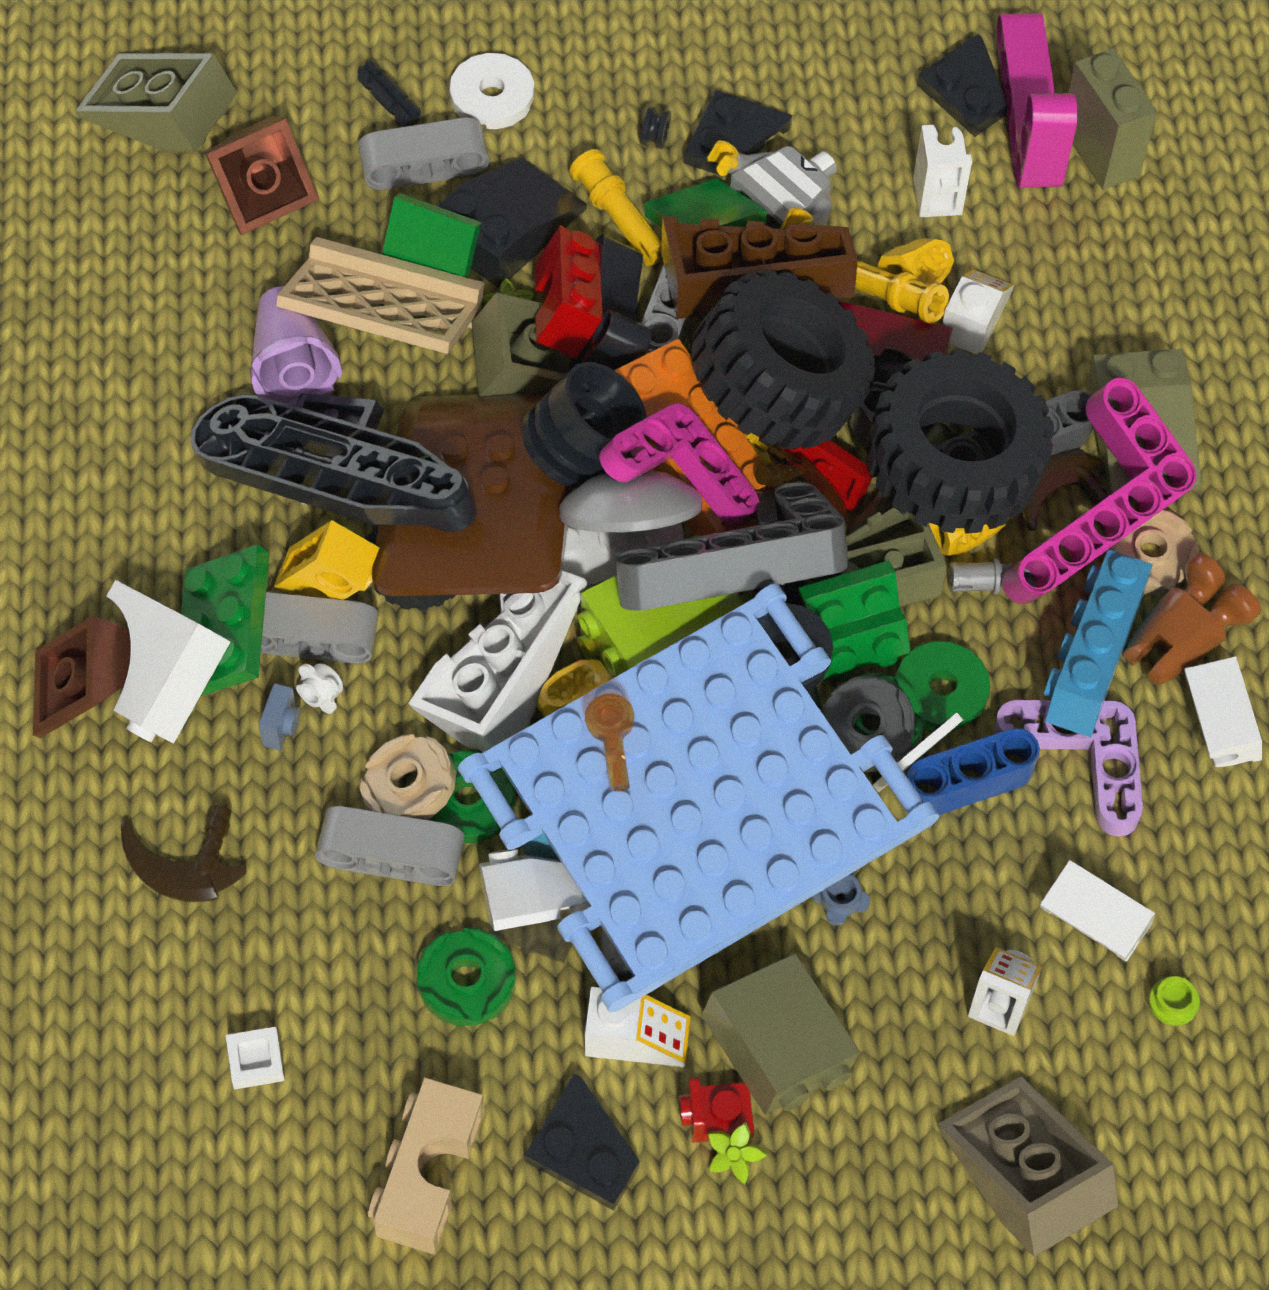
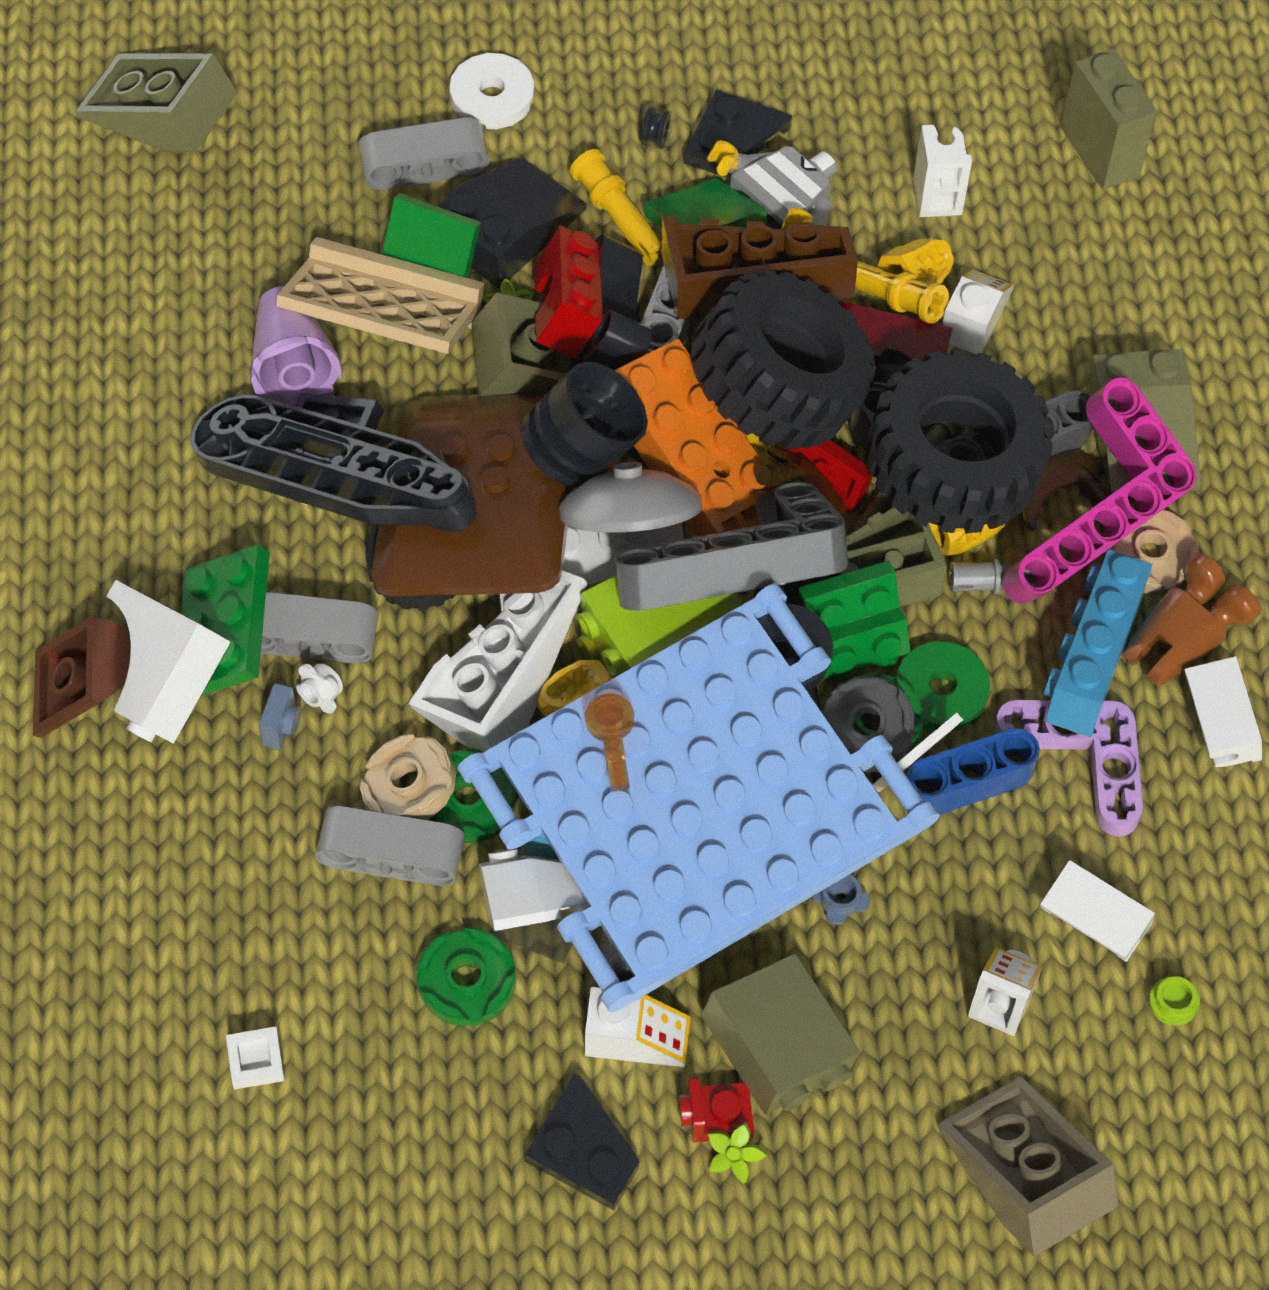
(185, 880): dark brown piece -> none
(261, 174): copper slope -> none
(328, 564): yellow brick -> none
(389, 94): black axle -> none
(439, 1122): tan arch -> none
(674, 432): dark pink beam -> none
(966, 86): black wing -> none
(1037, 117): dark pink beam -> none

